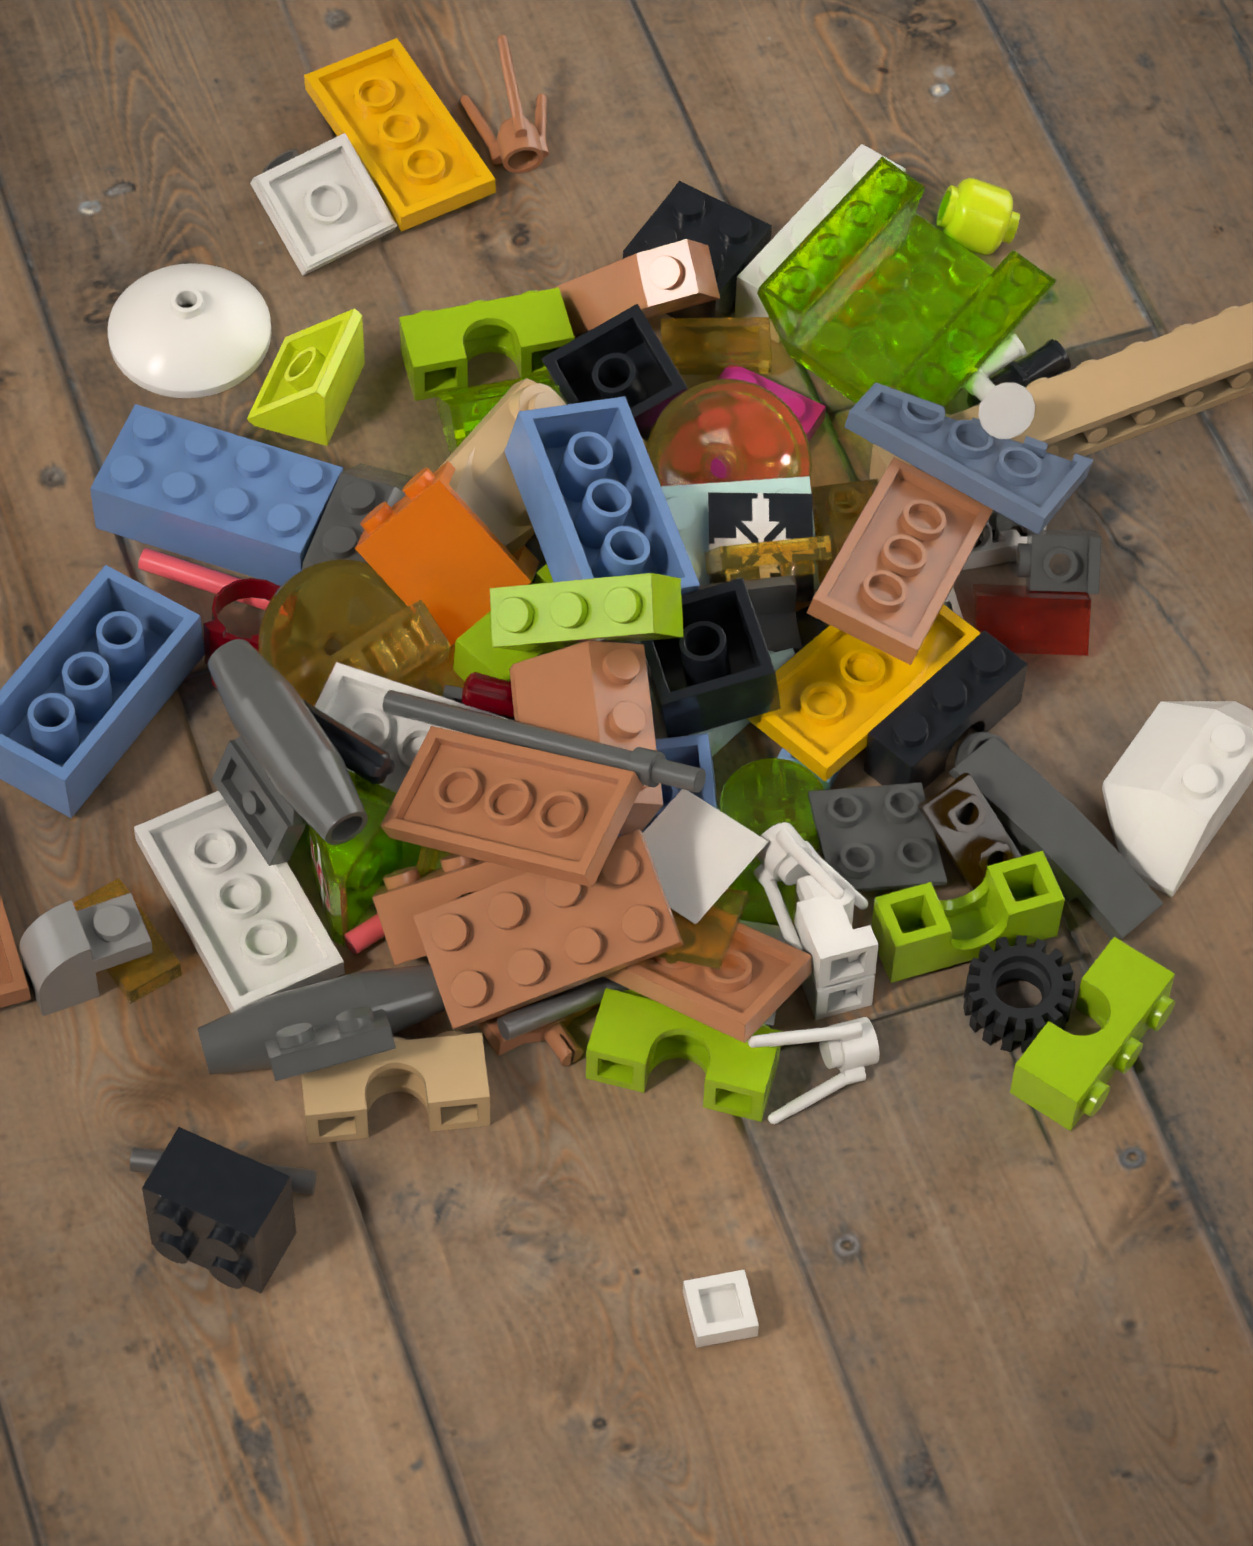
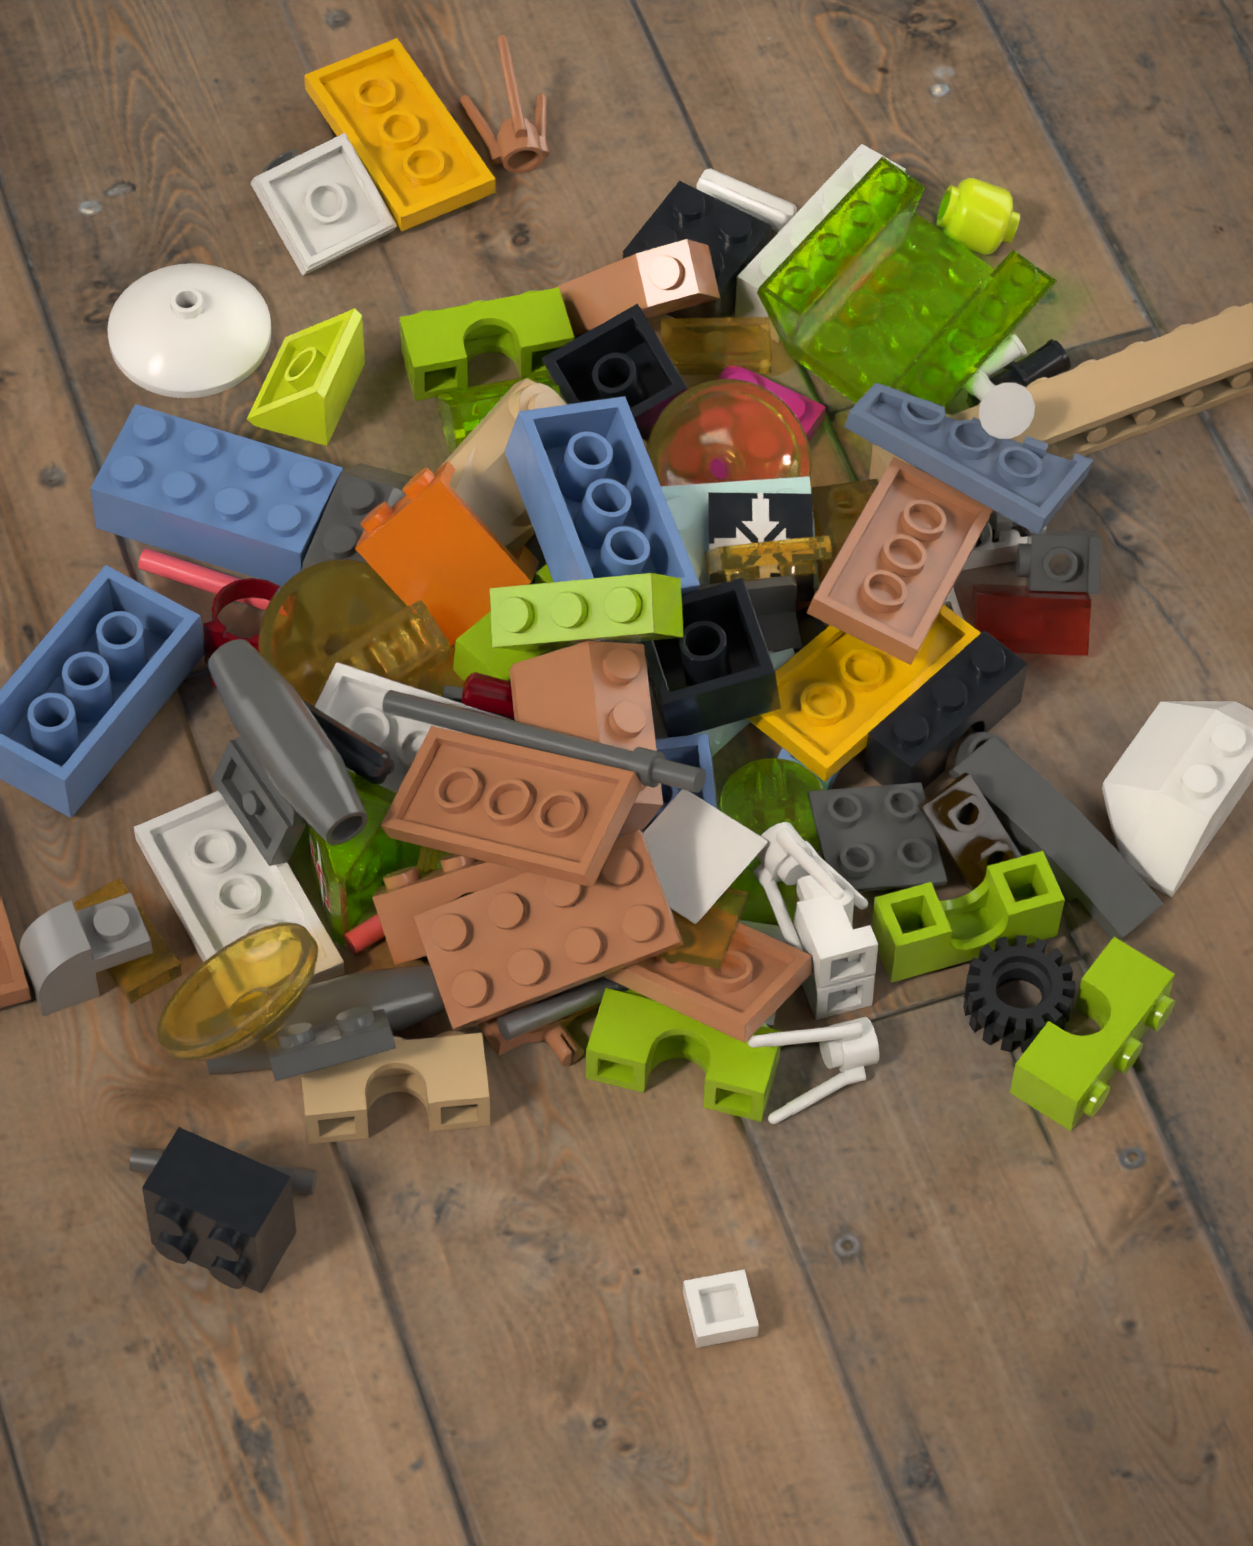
(239, 994): none -> clear yellow dish
(747, 198): none -> white axle

